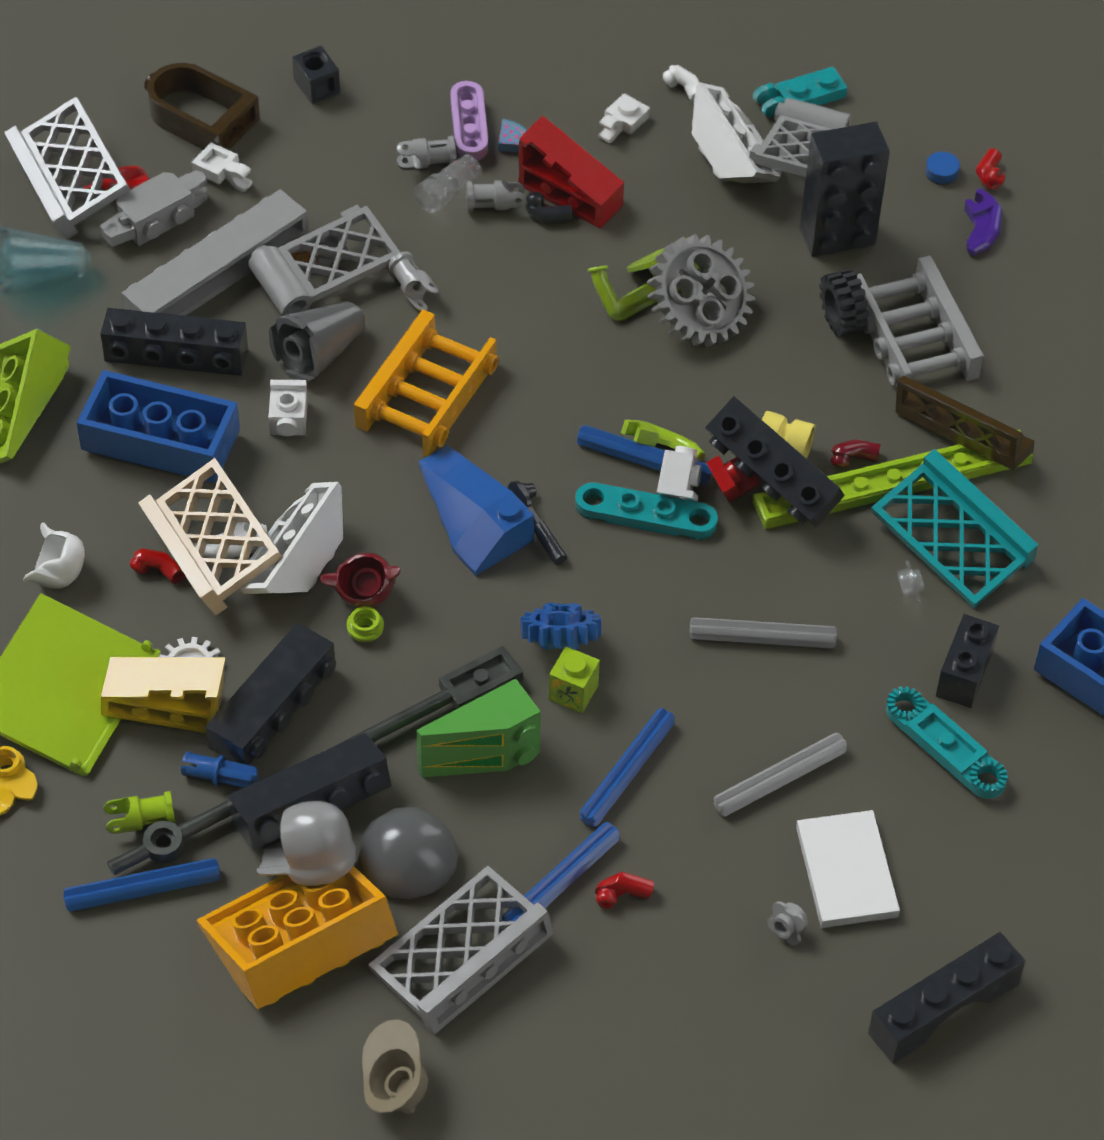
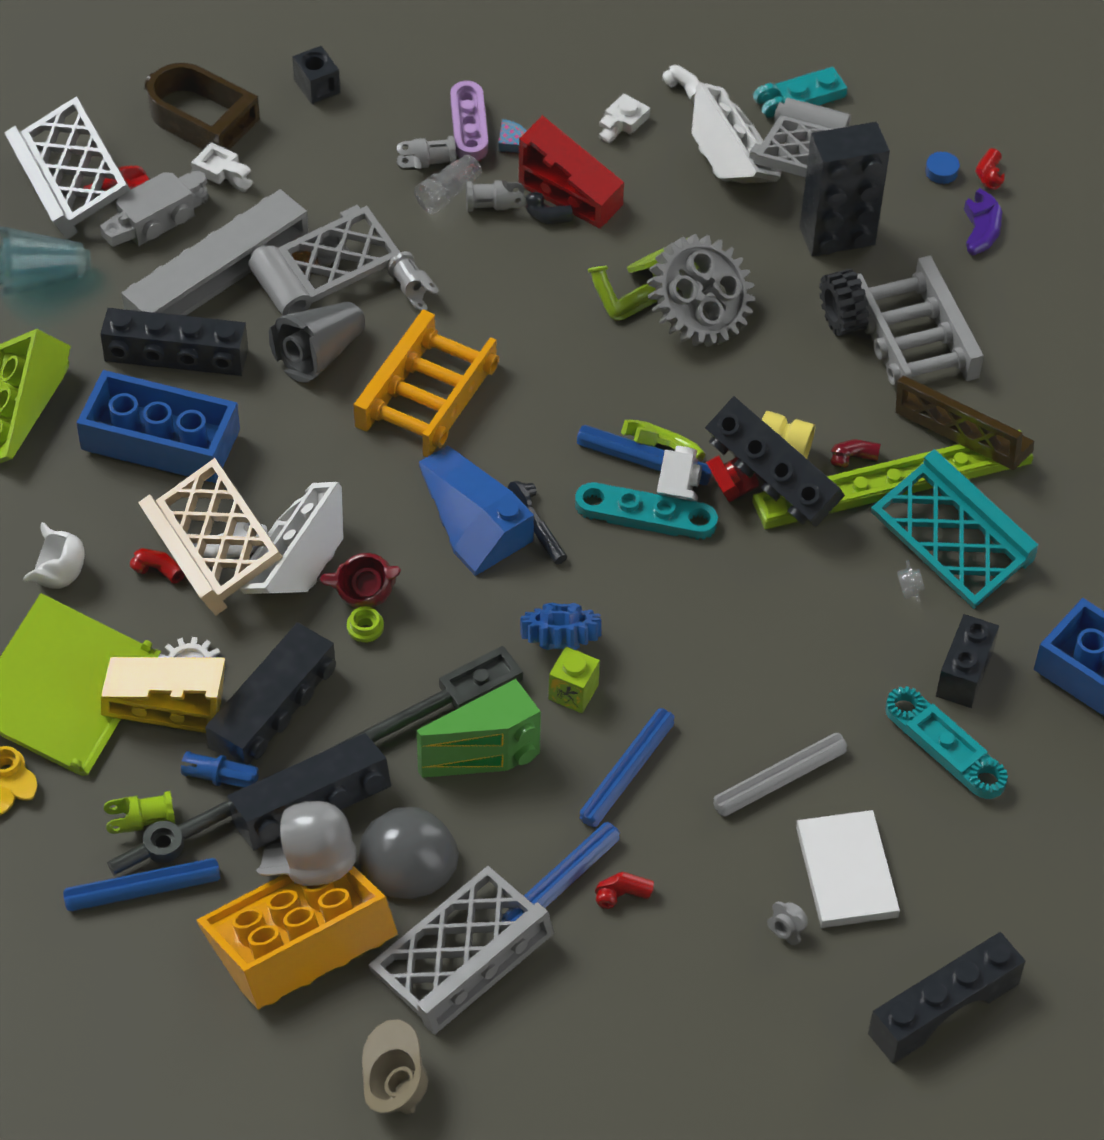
(288, 407): white brick -> none
(763, 632): light grey axle -> none

